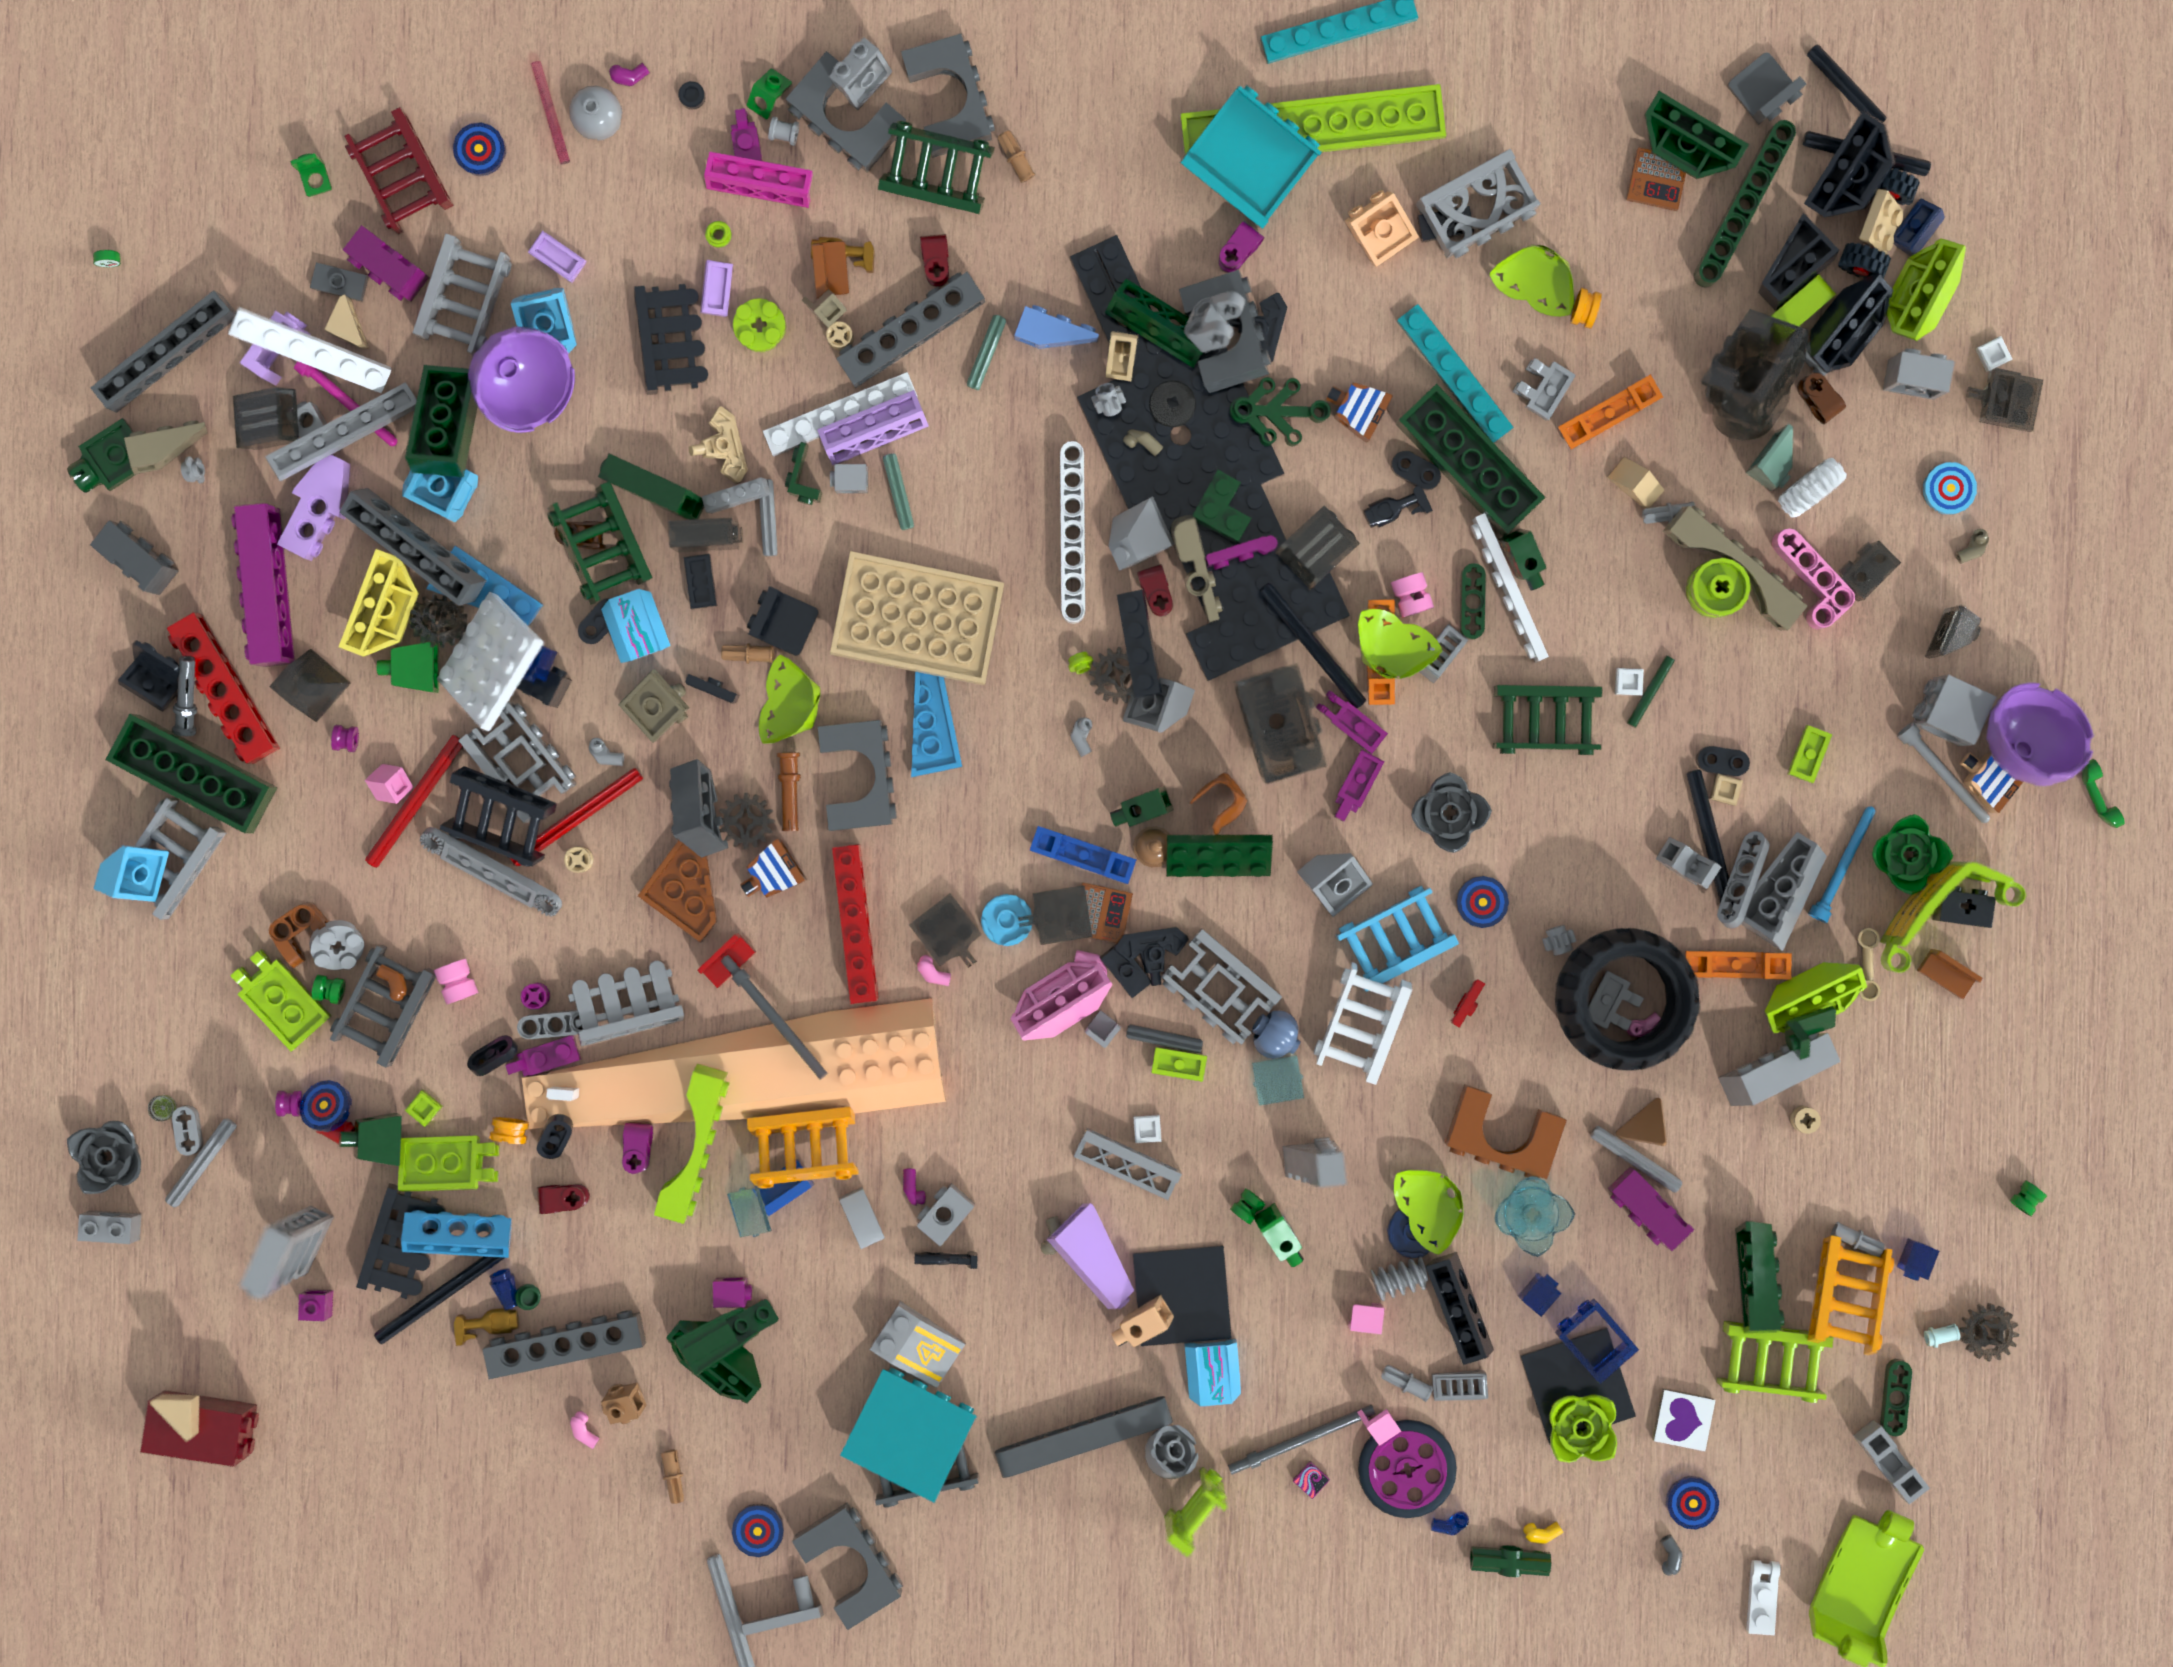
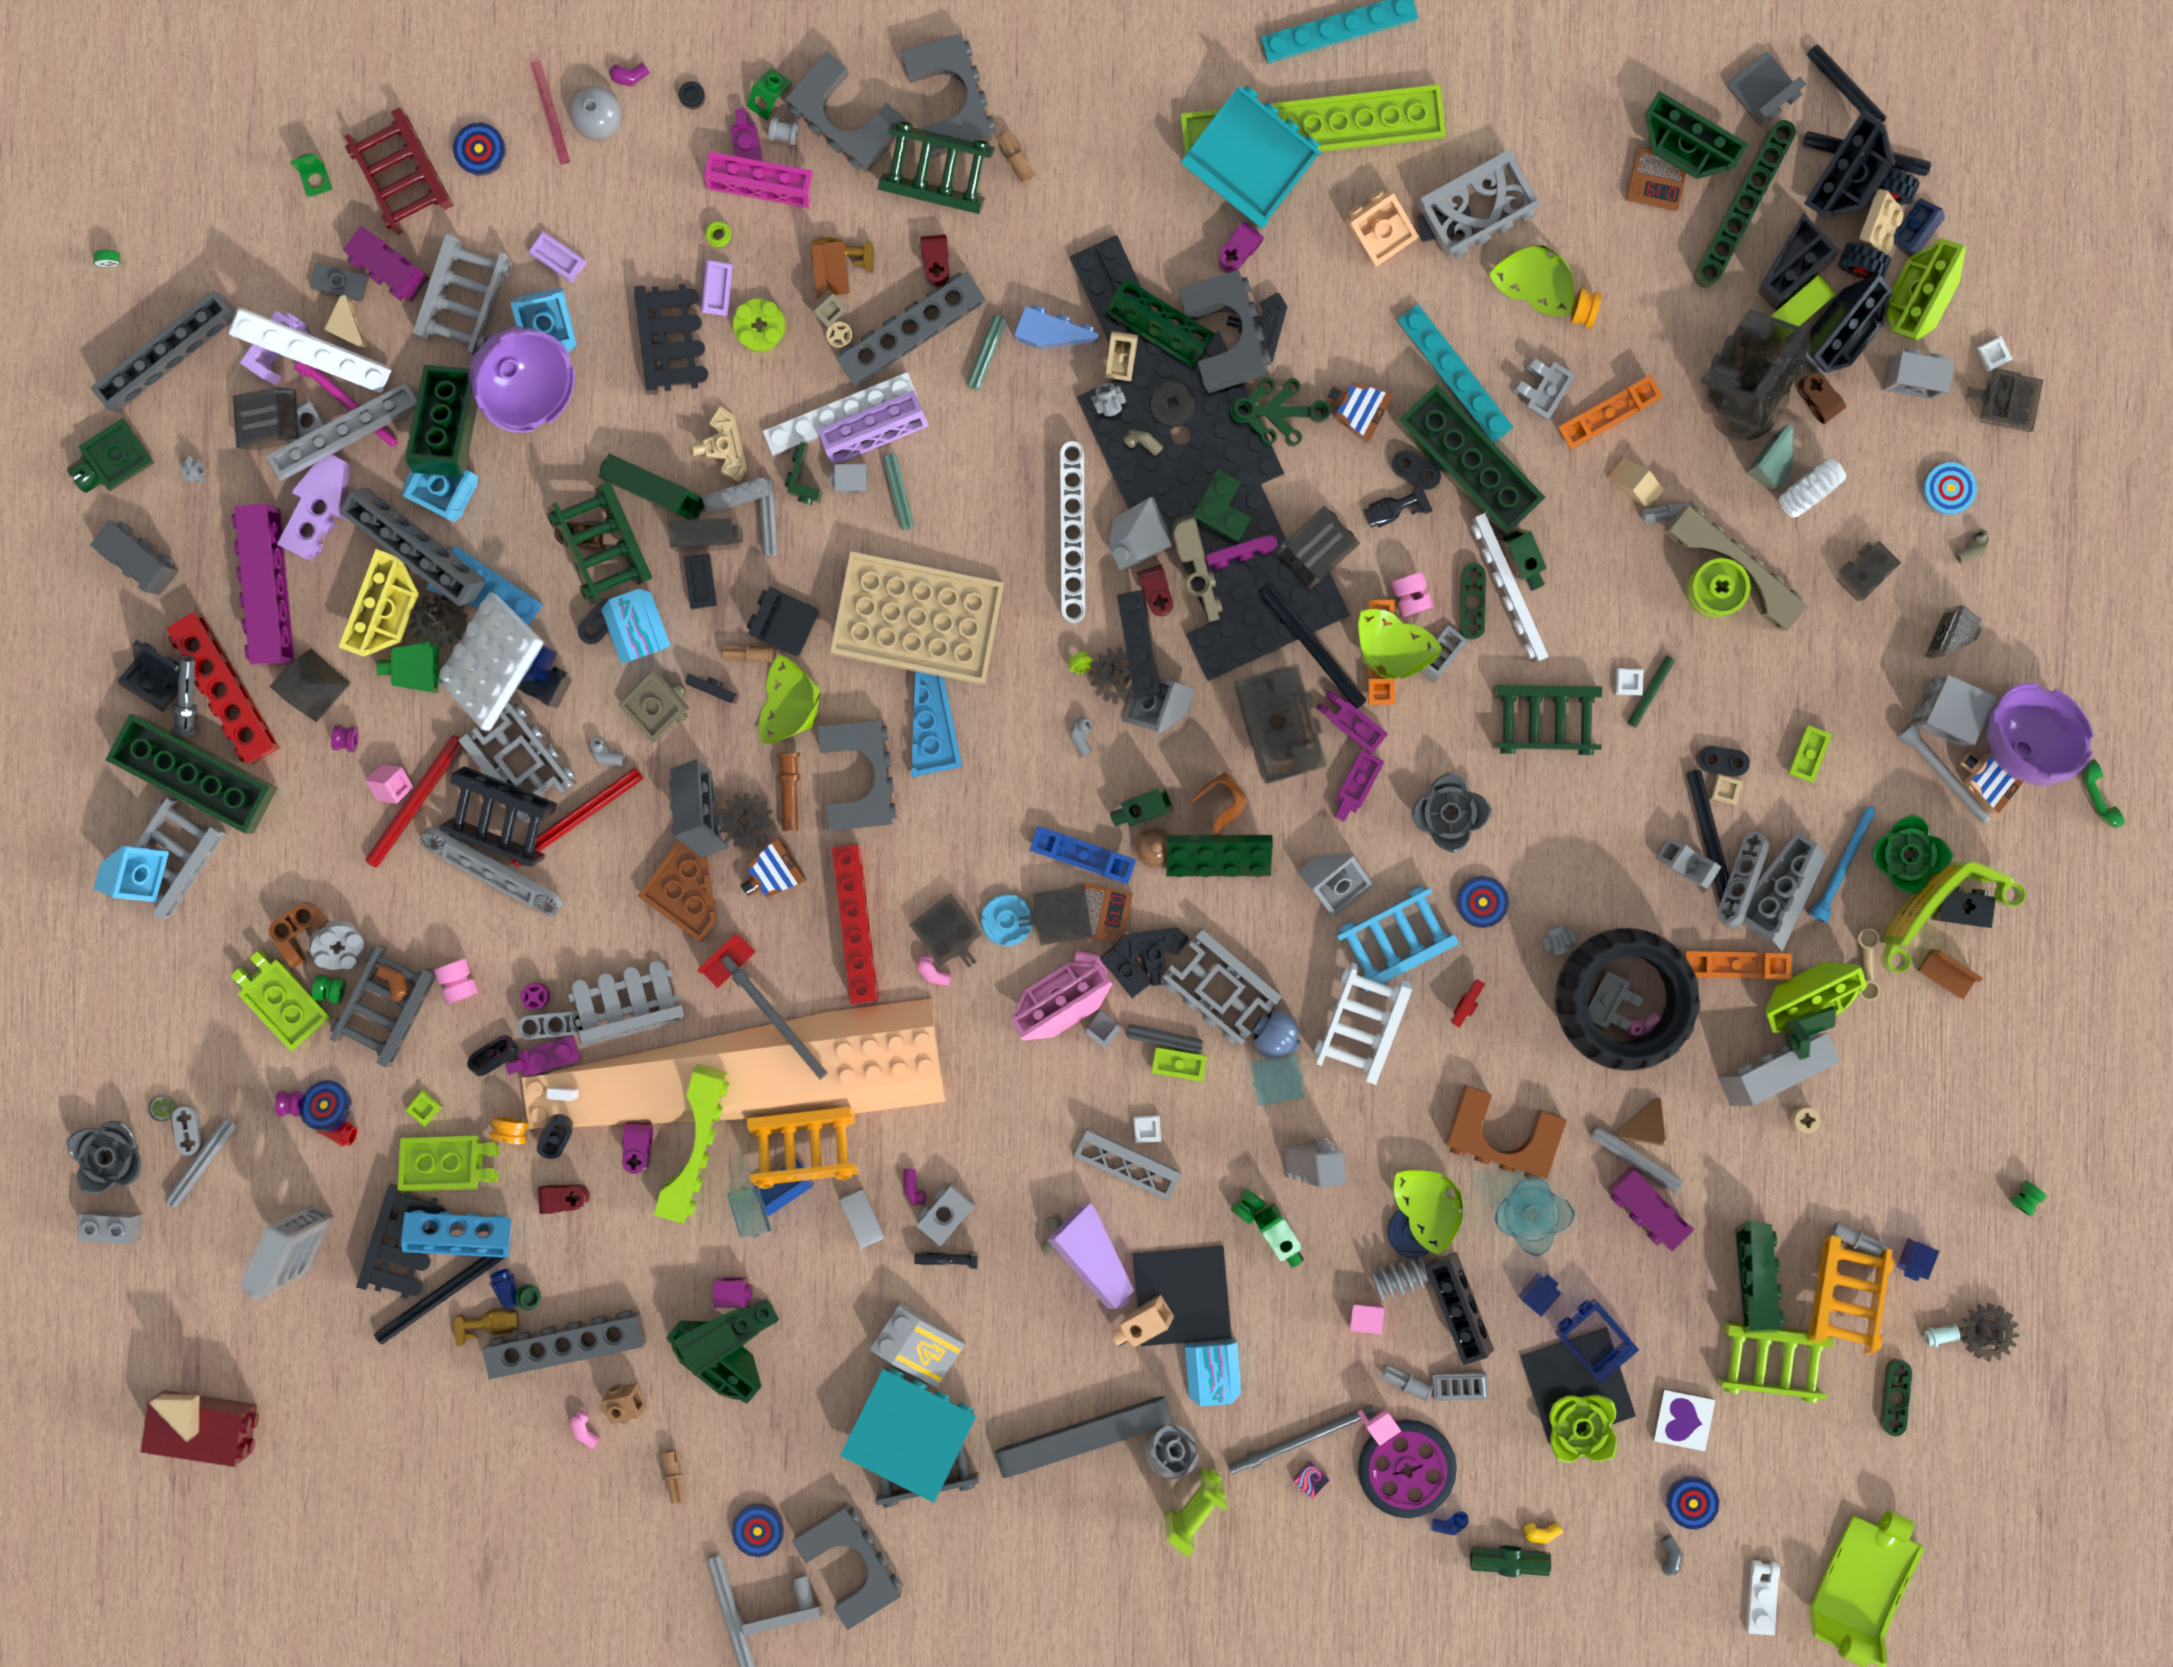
(157, 449): dark tan slope -> none
(315, 1305): magenta brick -> none
(375, 1139): dark green torso -> none
(574, 860): tan wheel -> none
(860, 73): light grey plate -> none
(1208, 320): light grey piece -> none
(1809, 577): bright pink beam -> none
(1890, 1462): light grey arch -> none

